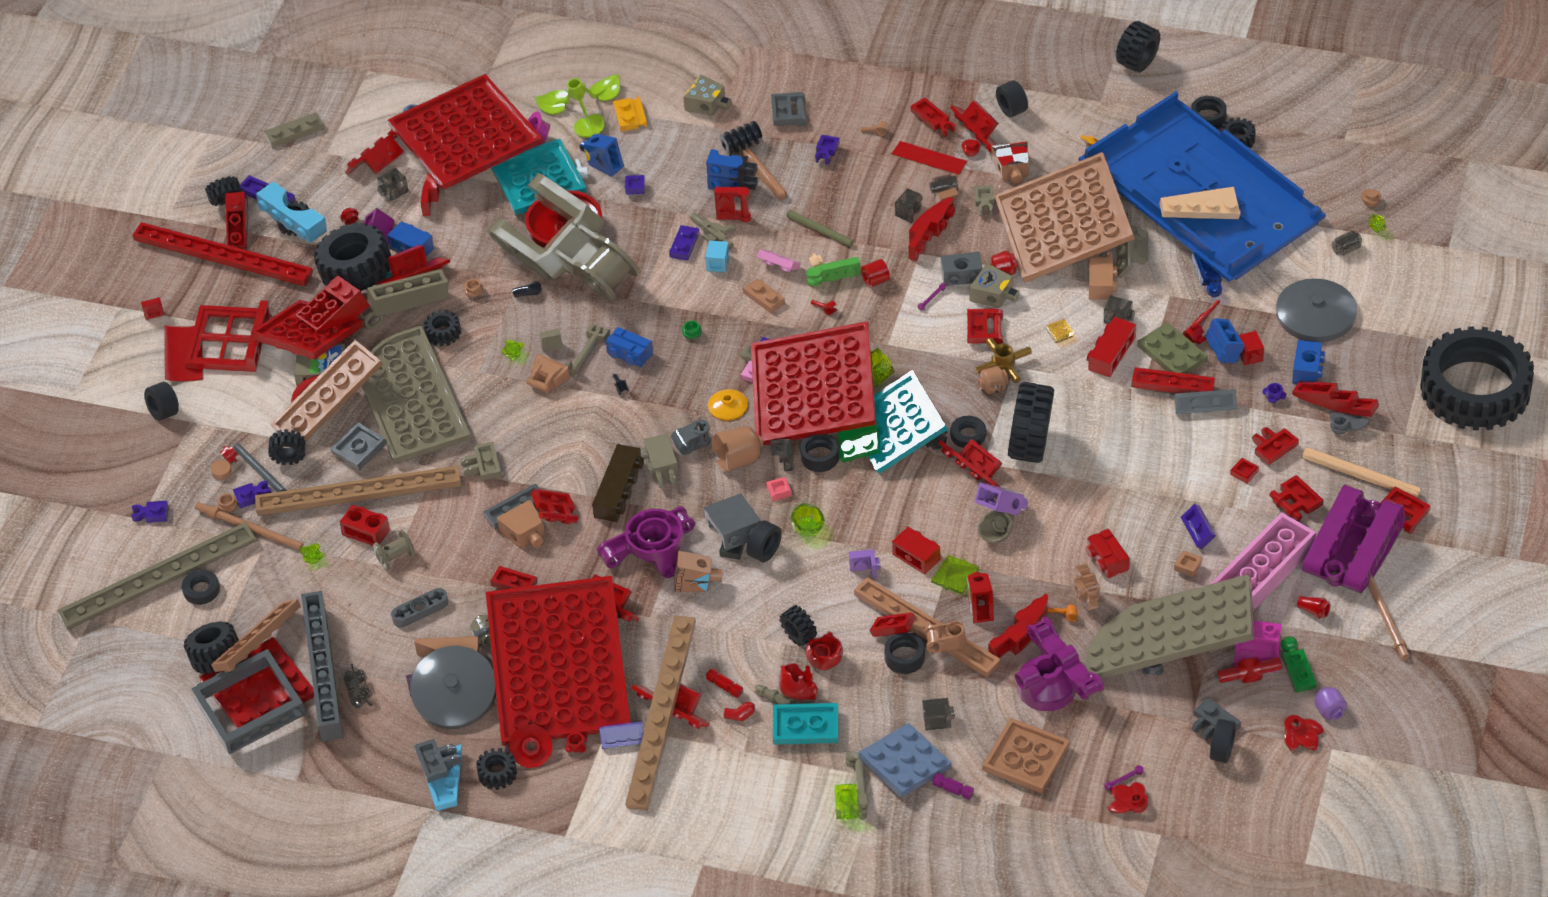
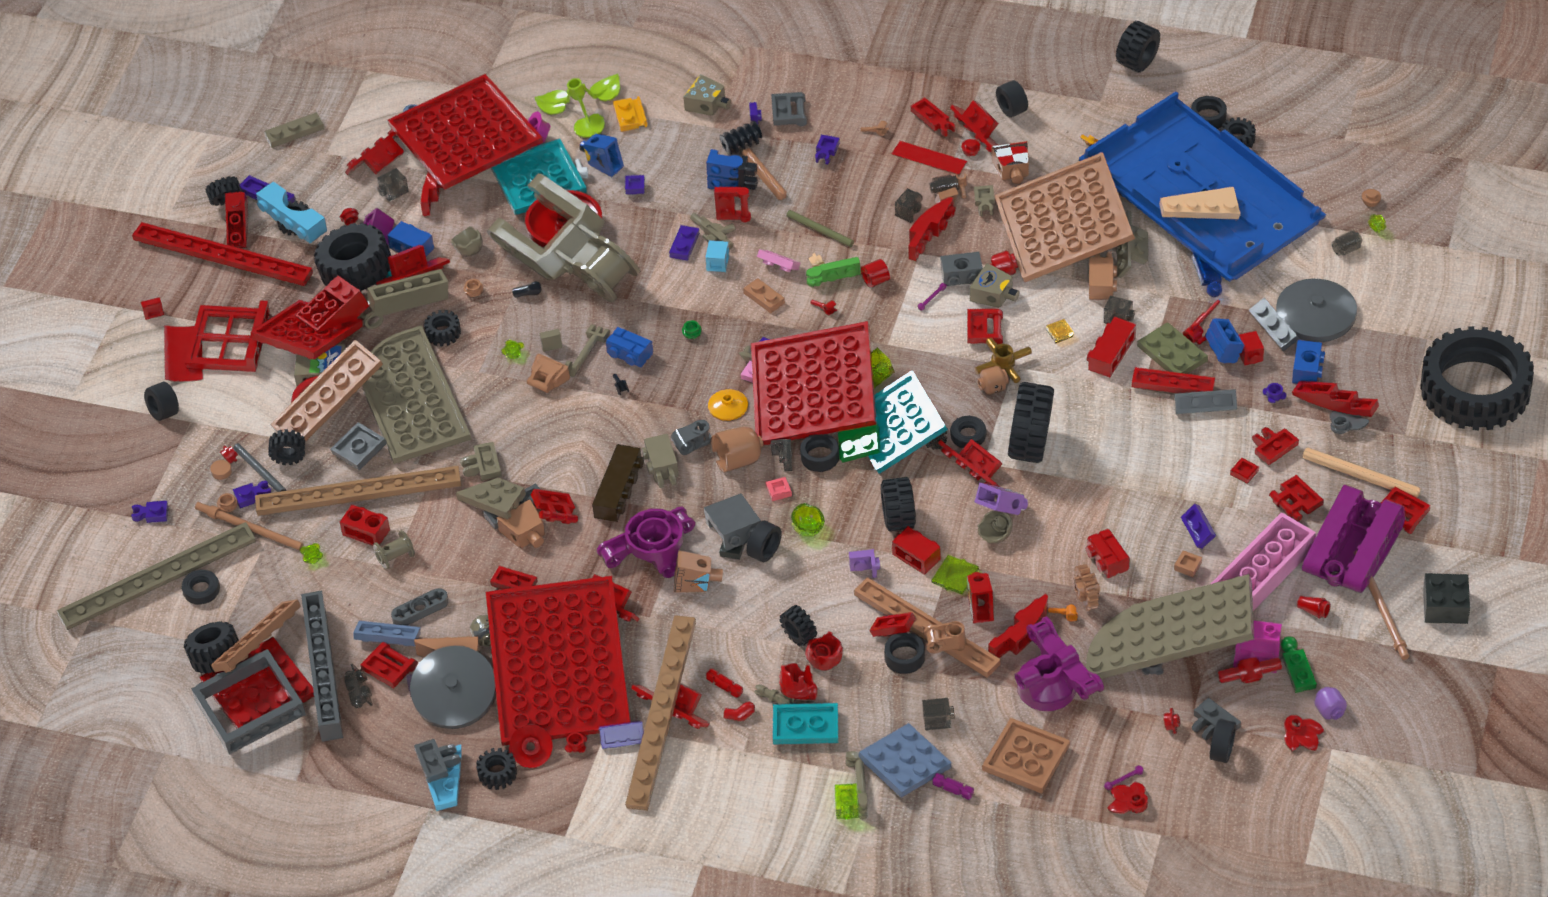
(385, 669): none -> red plate
(386, 633): none -> sand blue plate
(468, 242): none -> dark tan hair
(494, 496): none -> dark tan wing
(755, 115): none -> dark purple plate
(898, 504): none -> black tyre
(962, 182): none -> nougat hand
(1171, 721): none -> red plate
(1274, 324): none -> plate
(1446, 598): none -> pearl dark grey brick

